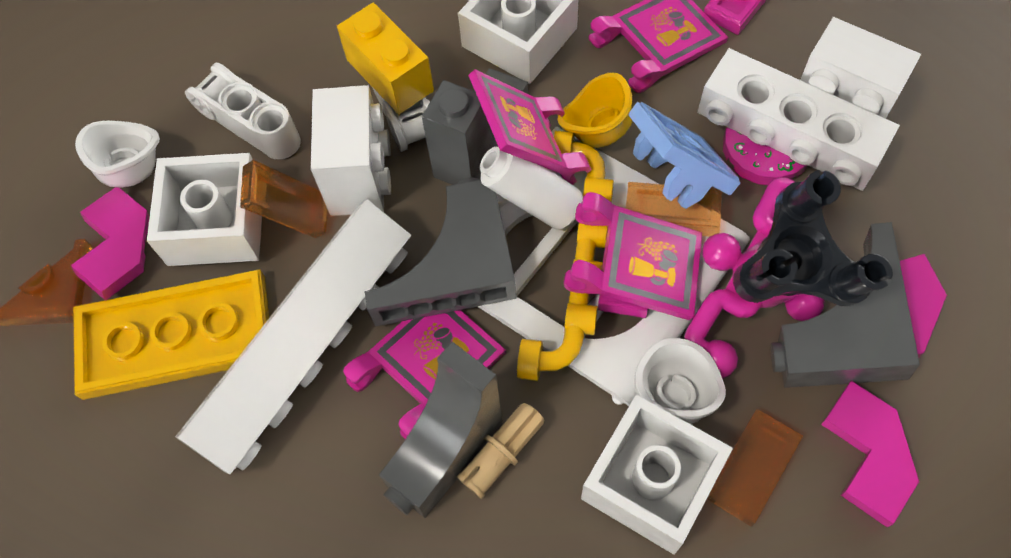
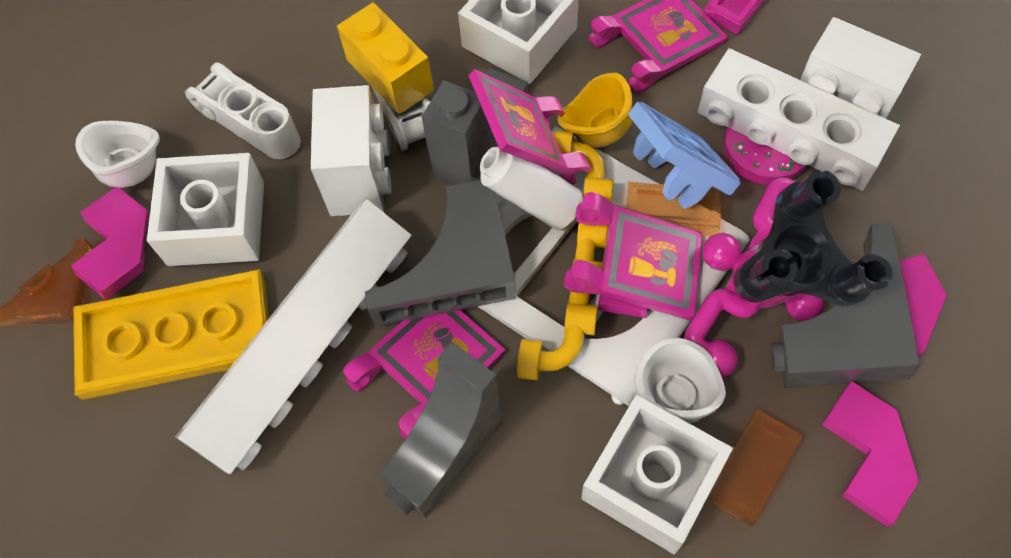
(283, 199): clear orange tile -> none
(501, 449): tan axle -> none

